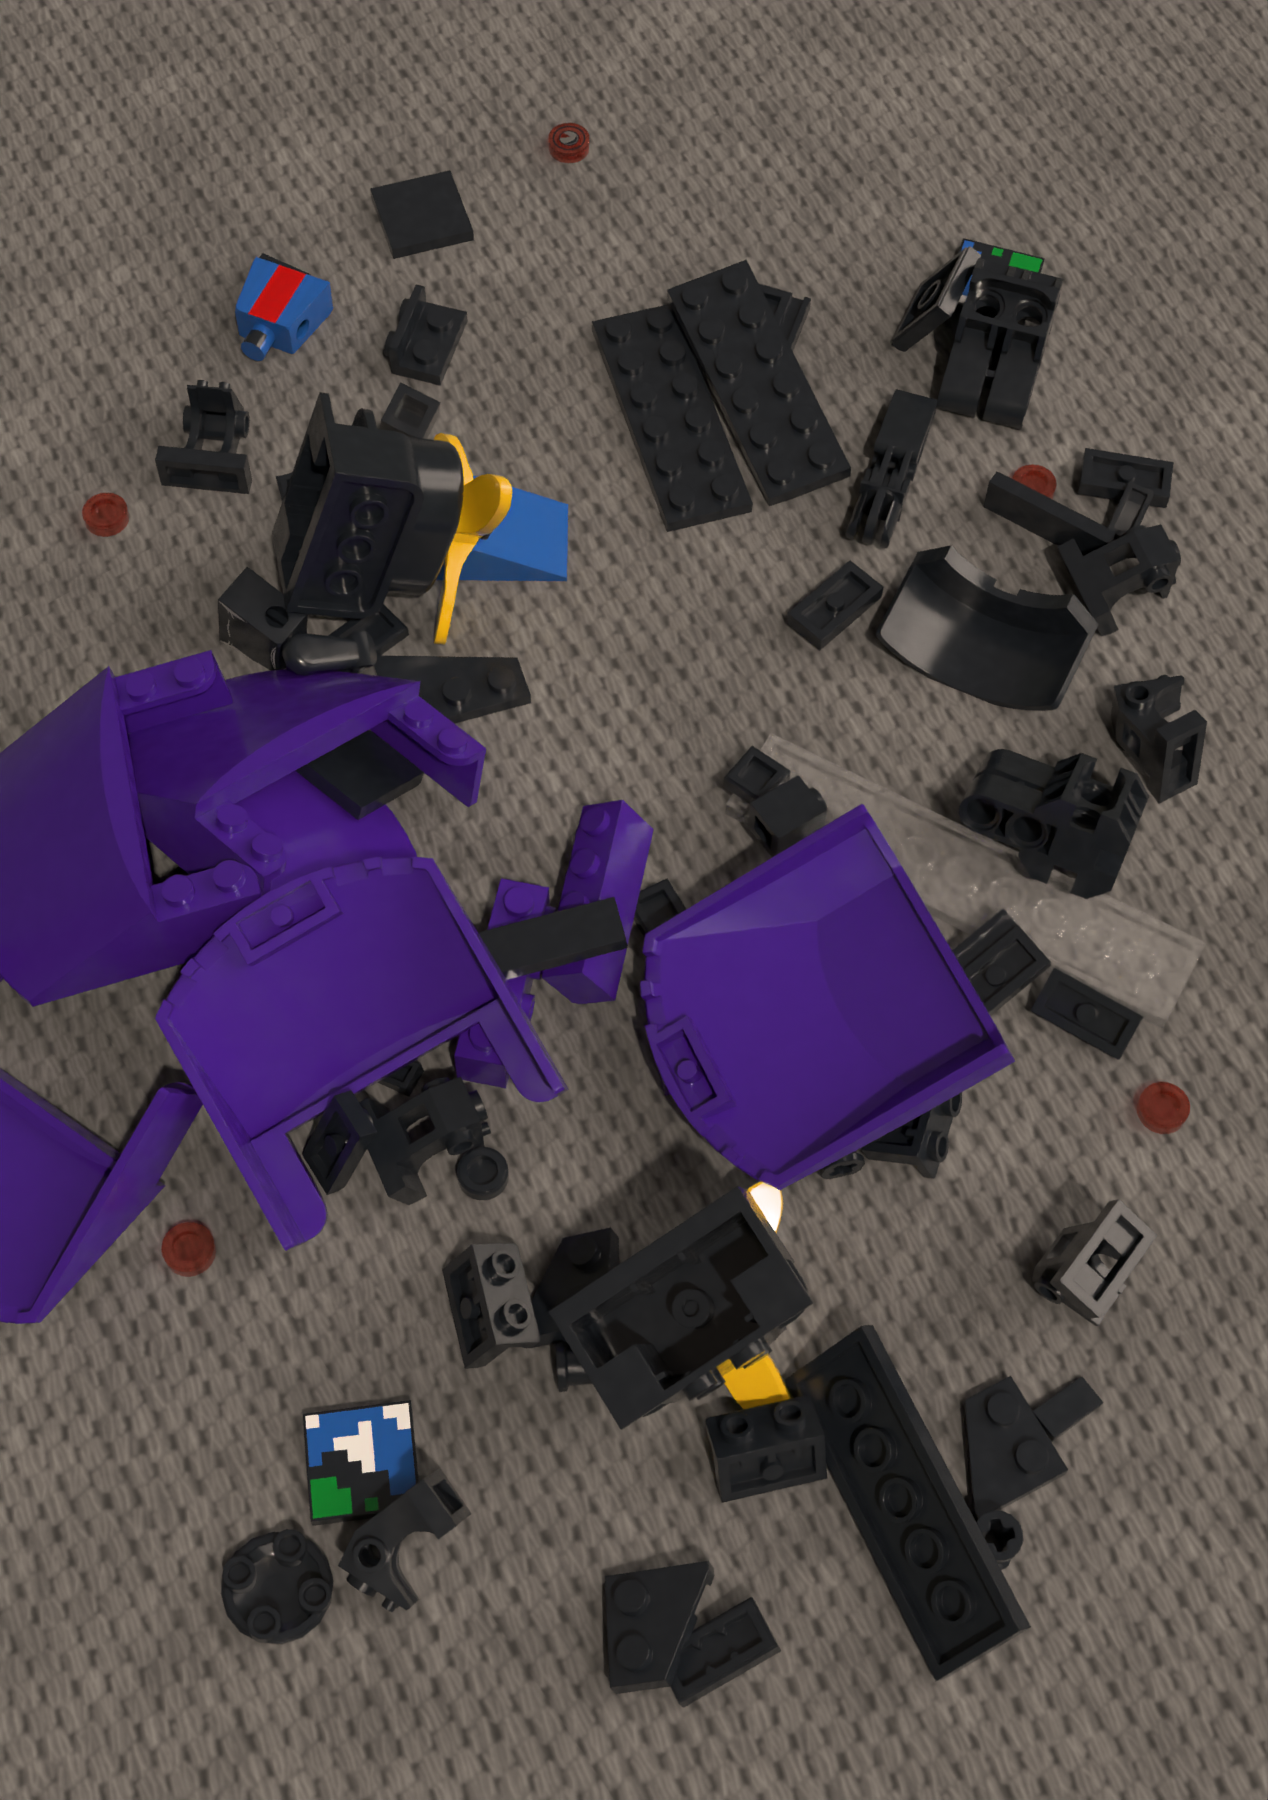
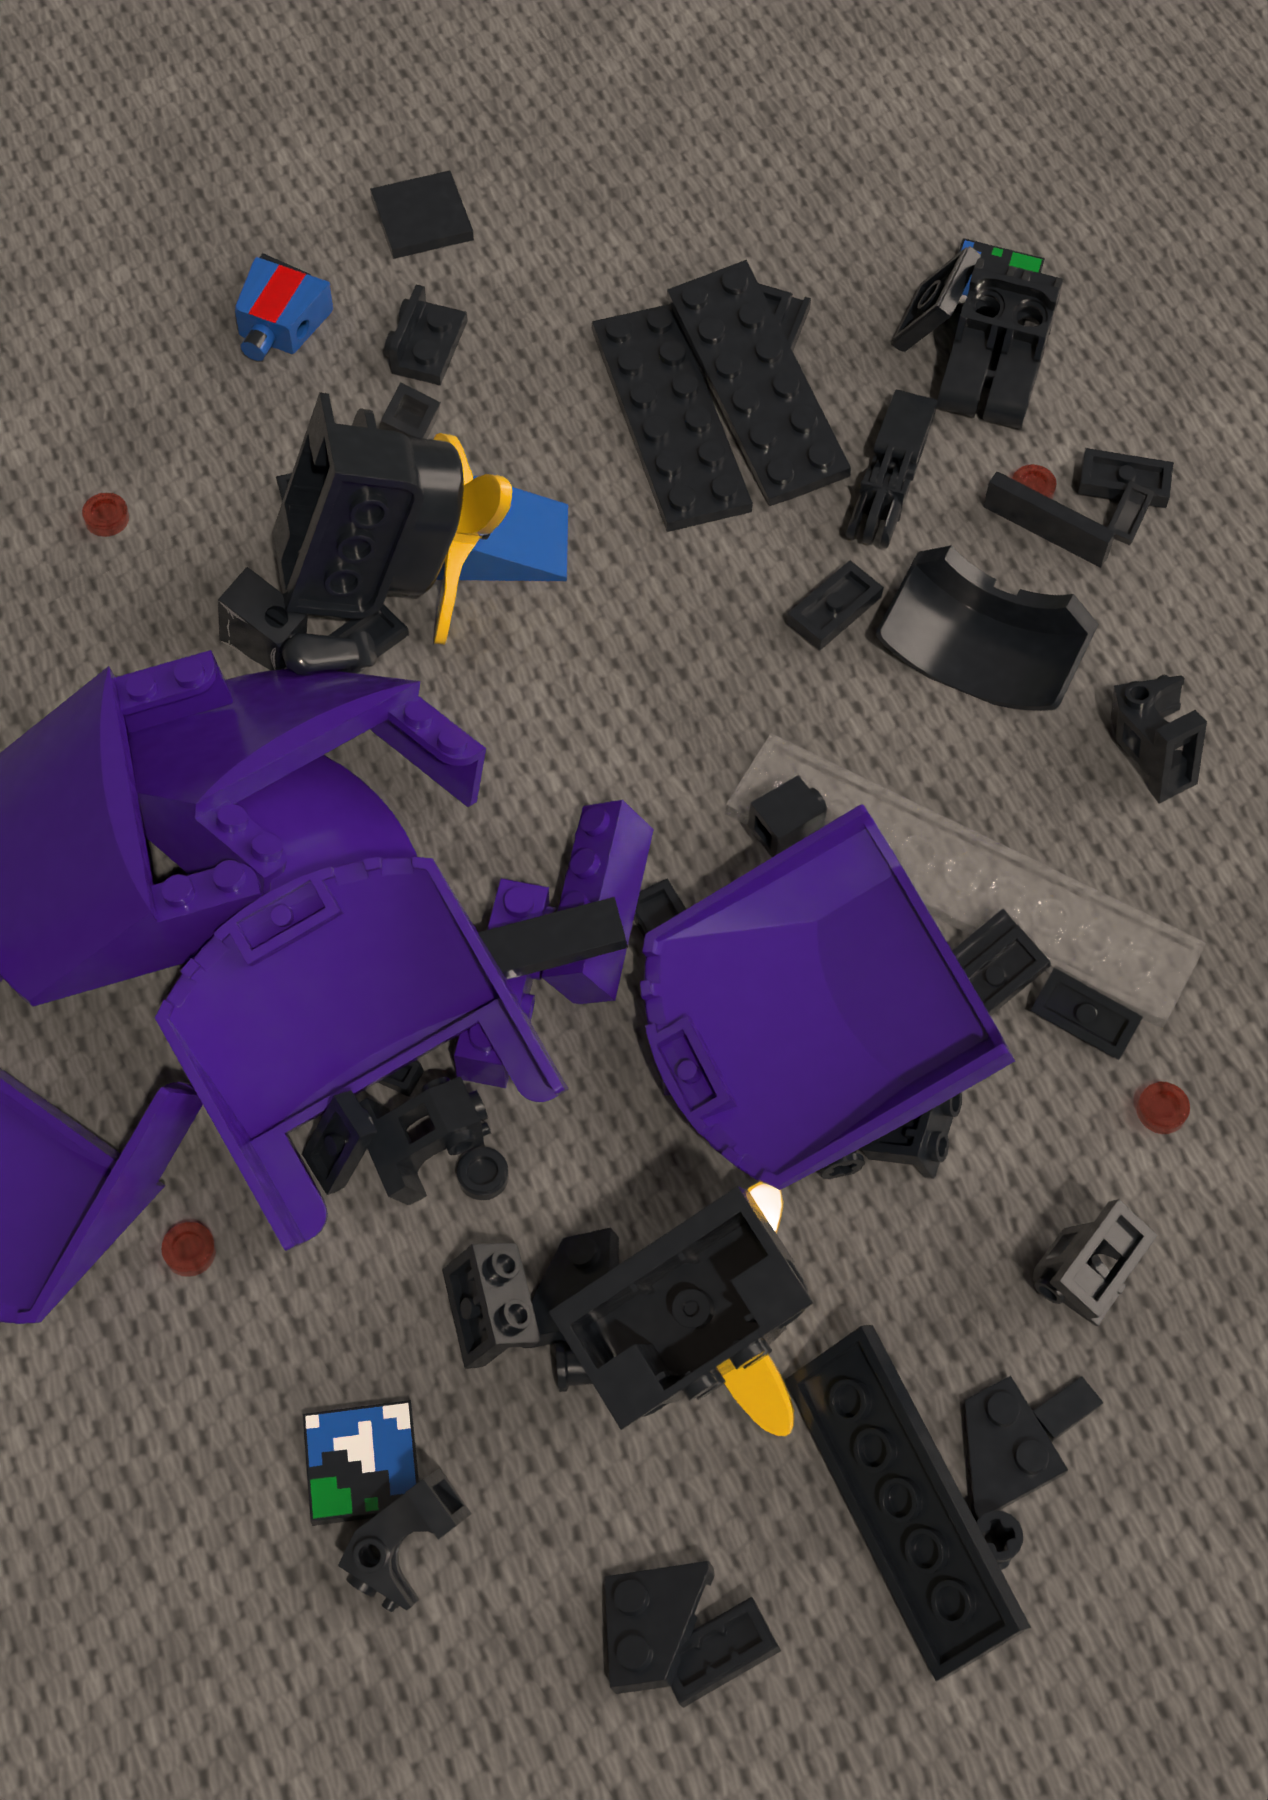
(211, 415): black tile -> none
(277, 1587): black dish -> none
(362, 774): black tile -> none
(461, 685): black wing -> none
(569, 143): clear red tile -> none
(755, 775): black tile -> none
(767, 1448): black bracket -> none
(1057, 815): black connector -> none
(1101, 590): black tile -> none

